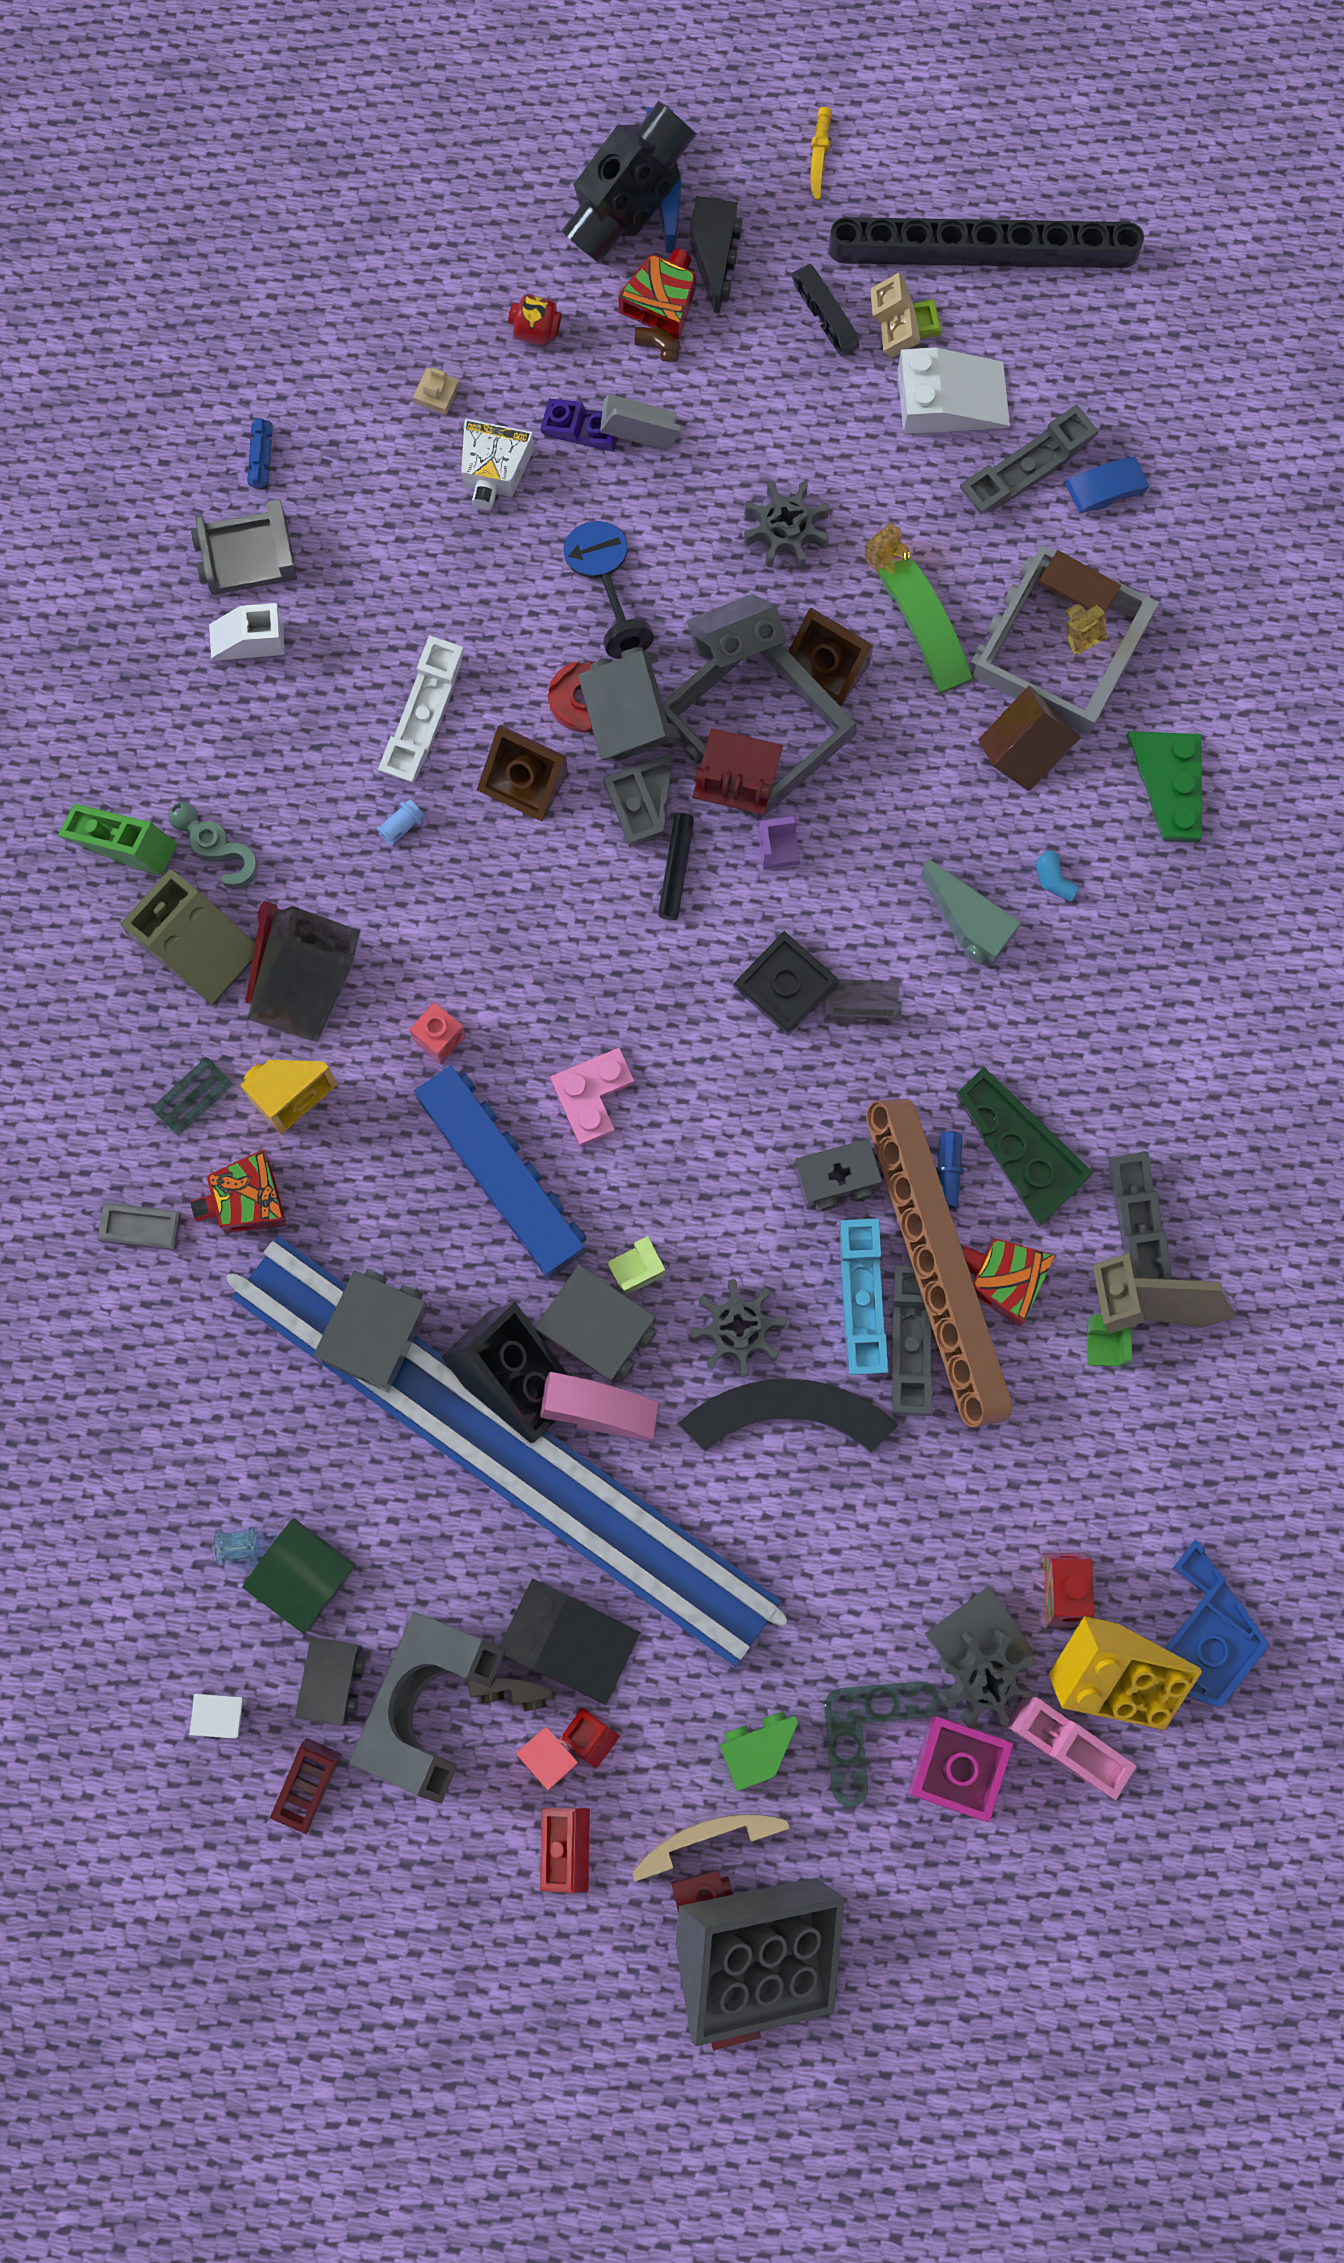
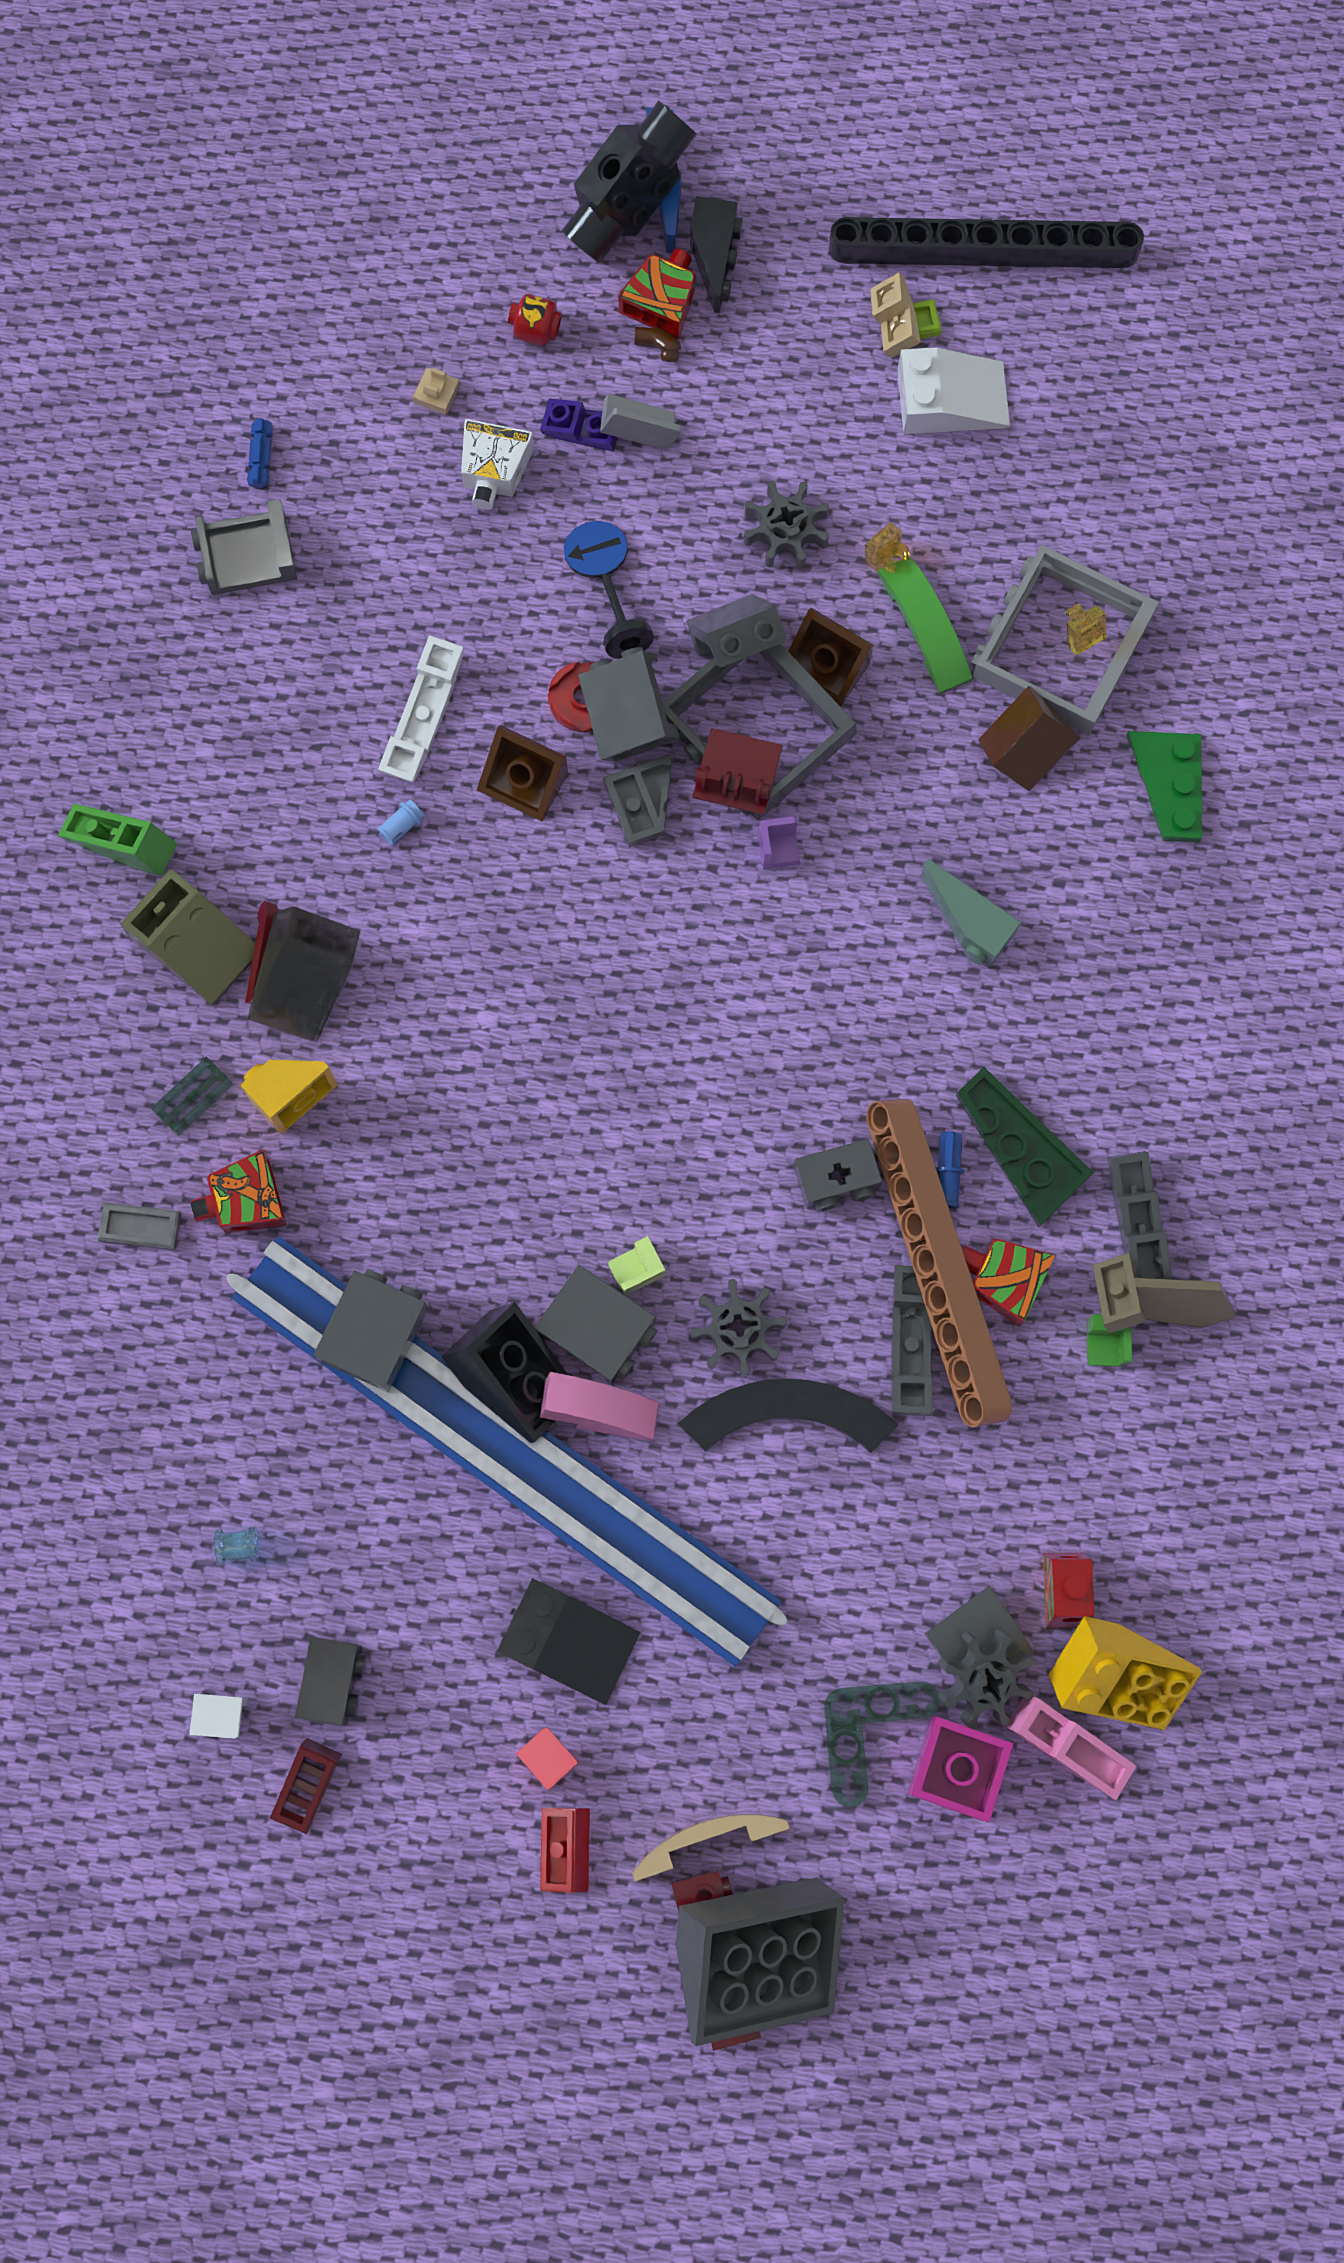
(211, 844): sand green piece -> none
(248, 633): white slope -> none
(298, 1576): dark green slope -> none
(388, 1739): dark grey arch -> none
(437, 1033): coral brick -> none
(500, 1172): blue brick -> none
(529, 1694): dark brown slope -> none
(582, 1089): bright pink plate -> none
(589, 1738): red slope -> none
(676, 866): black axle -> none
(757, 1754): bright green slope -> none
(786, 983): black plate -> none
(819, 145): yellow piece -> none
(823, 304): black beam -> none
(863, 1003): clear smoke panel -> none
(863, 1297): medium azure slope -> none
(1031, 463): dark grey slope -> none
(1051, 876): dark azure arm -> none
(1078, 583): reddish brown tile -> none
(1106, 483): blue slope -> none
(1217, 1633): blue wing -> none

